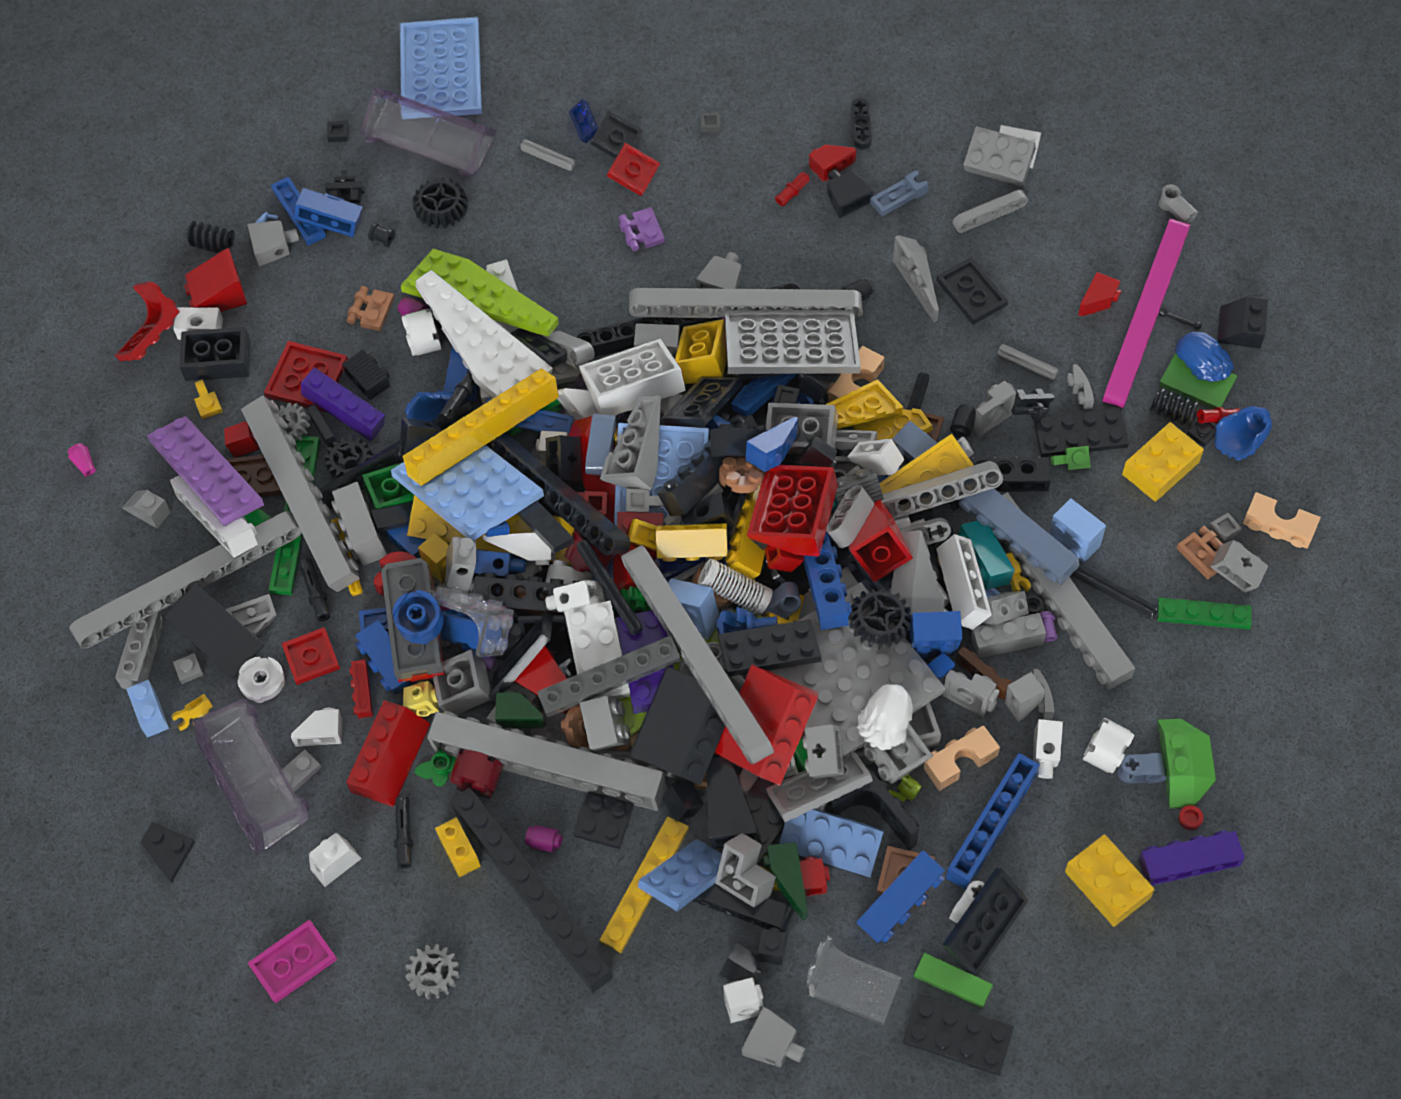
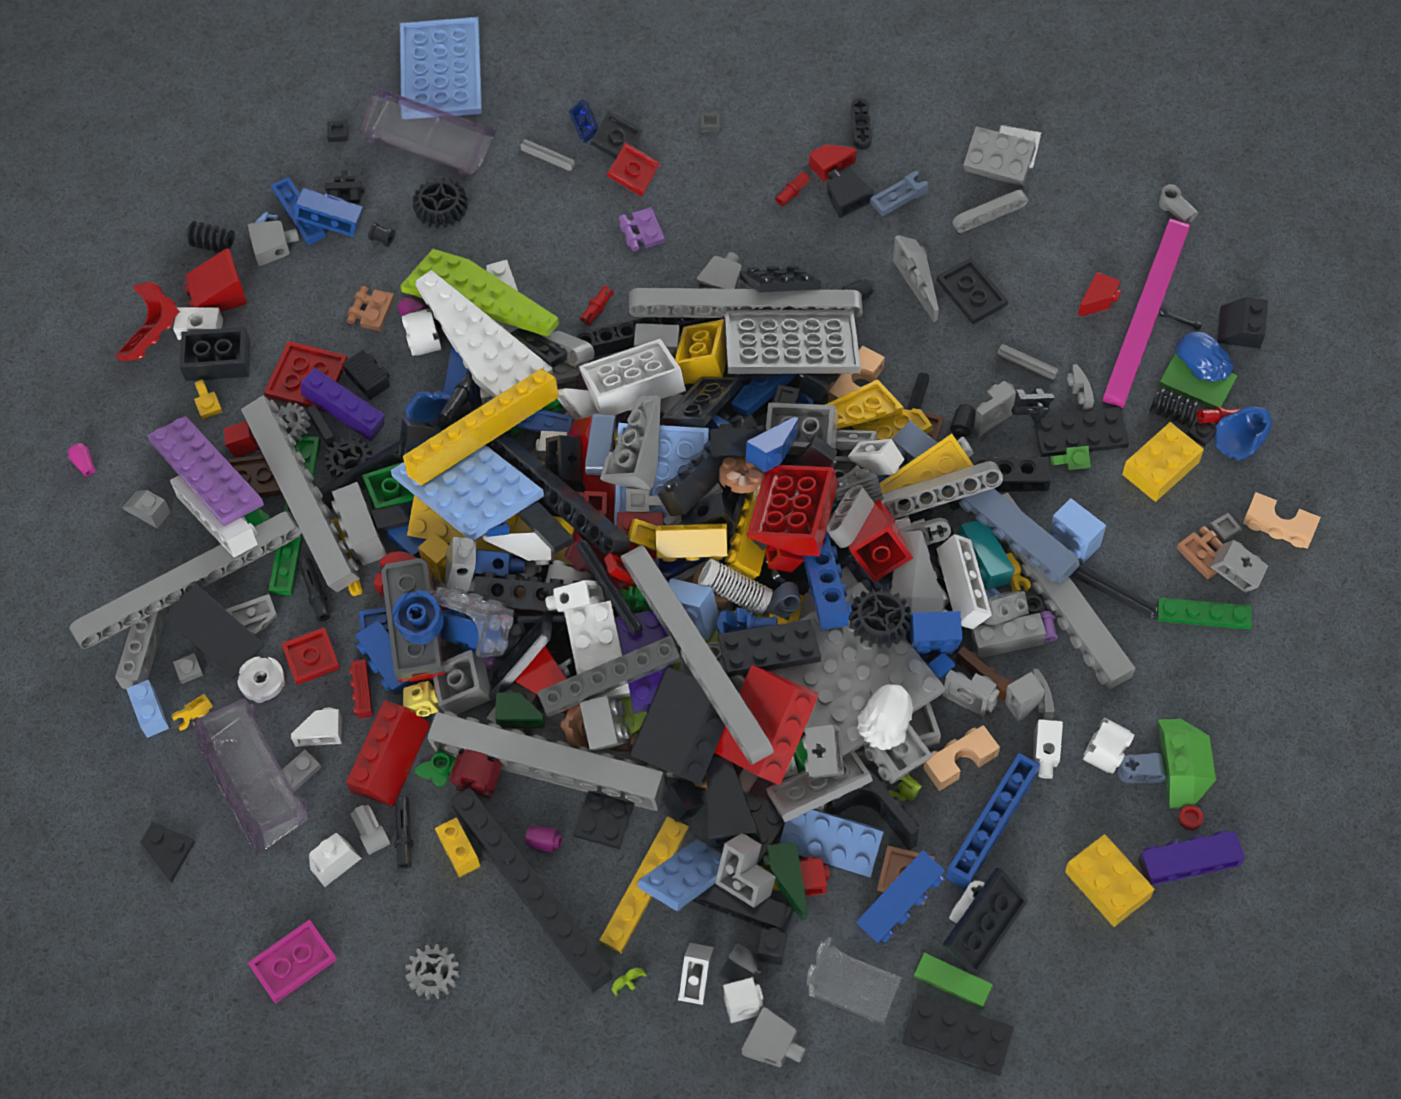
(371, 833): none -> light grey piece
(596, 305): none -> red pin
(616, 568): none -> red plate
(626, 979): none -> lime piece
(695, 973): none -> light grey slope
(779, 279): none -> black plate

